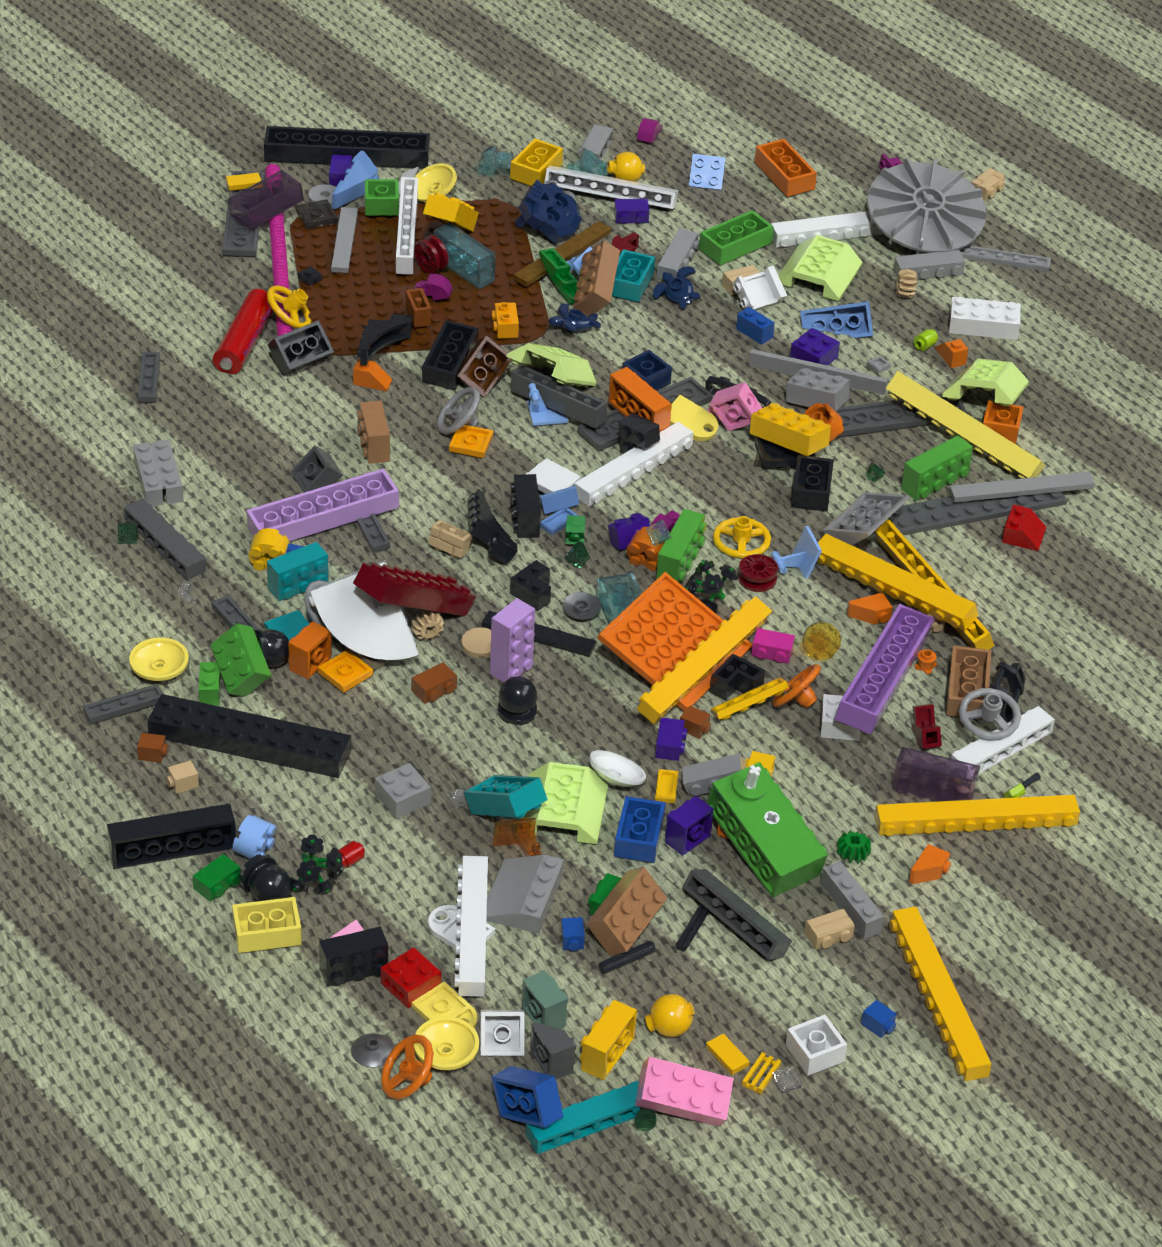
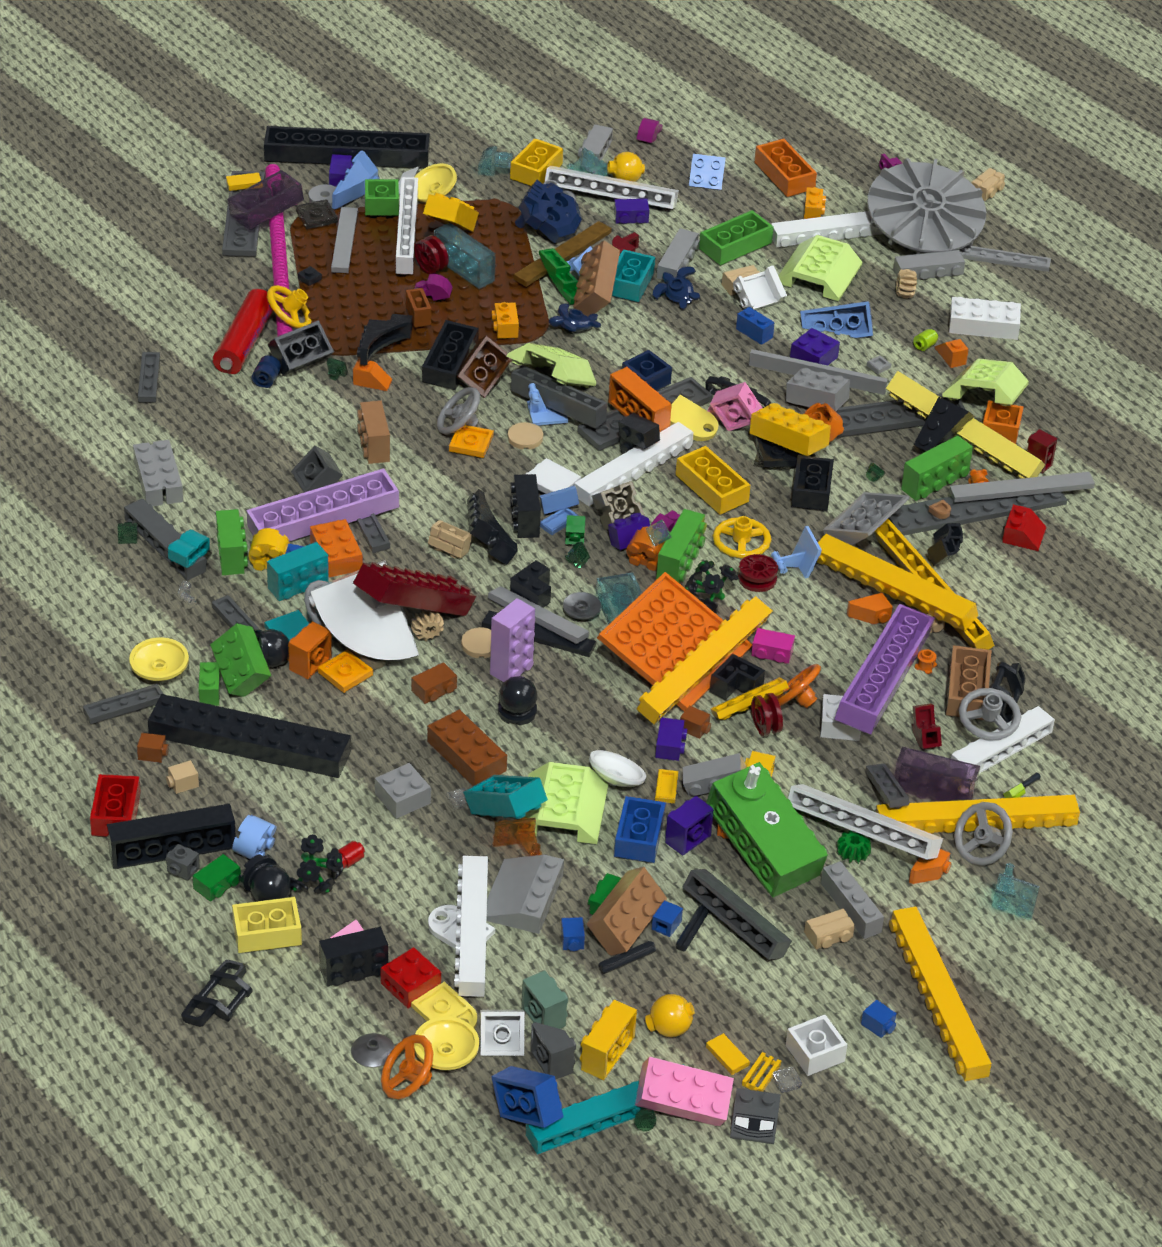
(114, 801): none -> red brick
(182, 862): none -> dark grey brick
(188, 548): none -> teal brick
(213, 1006): none -> black bar
(231, 542): none -> bright green brick
(266, 371): none -> dark blue wheel
(336, 368): none -> clear green tile
(340, 545): none -> orange brick
(466, 747): none -> dark orange brick
(525, 435): none -> tan tile
(542, 616): none -> light grey tile
(617, 503): none -> dark tan brick
(667, 918): none -> blue brick
(712, 480): none -> yellow brick
(755, 1116): none -> dark grey slope
(767, 714): none -> dark red wheel
(814, 203): none -> light orange brick
(821, 640): clear yellow tile -> none
(865, 821): none -> white brick
(887, 785): none -> dark grey plate
(940, 509): none -> medium nougat tile
(942, 424): none -> black wedge
(946, 543): none -> black brick
(978, 476): none -> orange brick
(984, 833): none -> light grey piece
(1015, 895): none -> clear light blue plate
(1043, 447): none -> dark red brick

